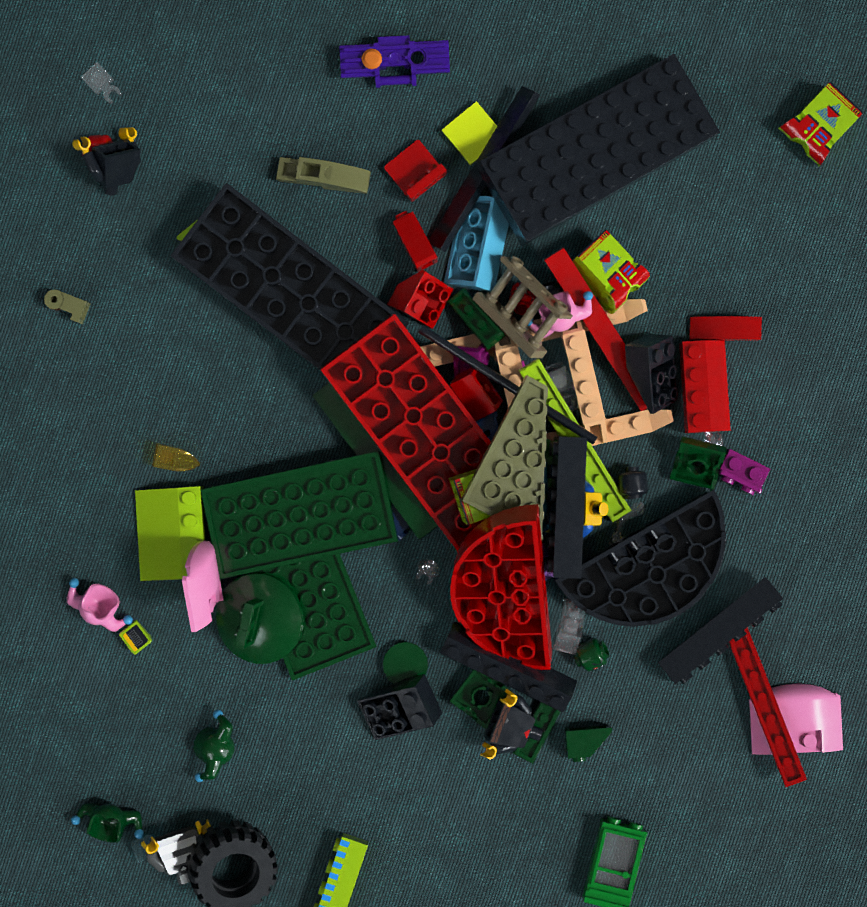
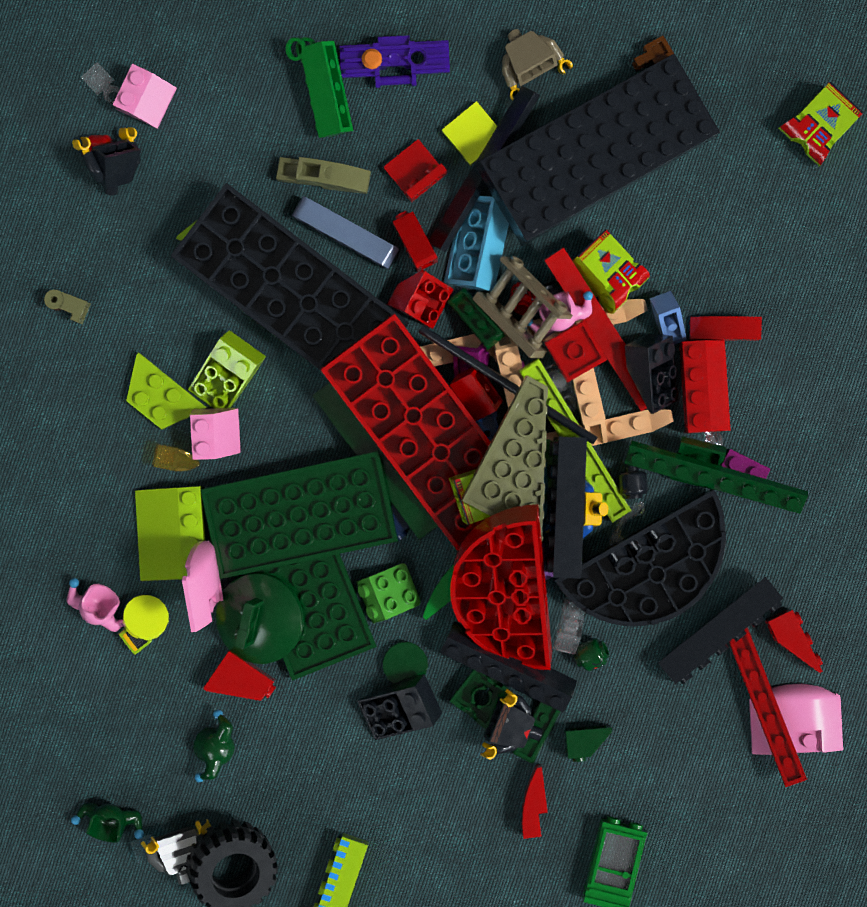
(144, 96): none -> bright pink slope
(145, 617): none -> neon yellow tile
(159, 395): none -> lime wing
(215, 433): none -> bright pink slope
(226, 371): none -> lime slope
(240, 679): none -> red slope
(324, 85): none -> green hinge
(345, 232): none -> sand blue beam
(388, 593): none -> bright green bracket
(428, 568): clear plate -> none
(440, 595): none -> green slope
(530, 57): none -> dark tan torso
(533, 804): none -> red slope
(575, 351): none -> red tile
(654, 53): none -> reddish brown plate
(668, 316): none -> medium blue slope
(716, 477): none -> dark green plate
(788, 633): none -> red slope

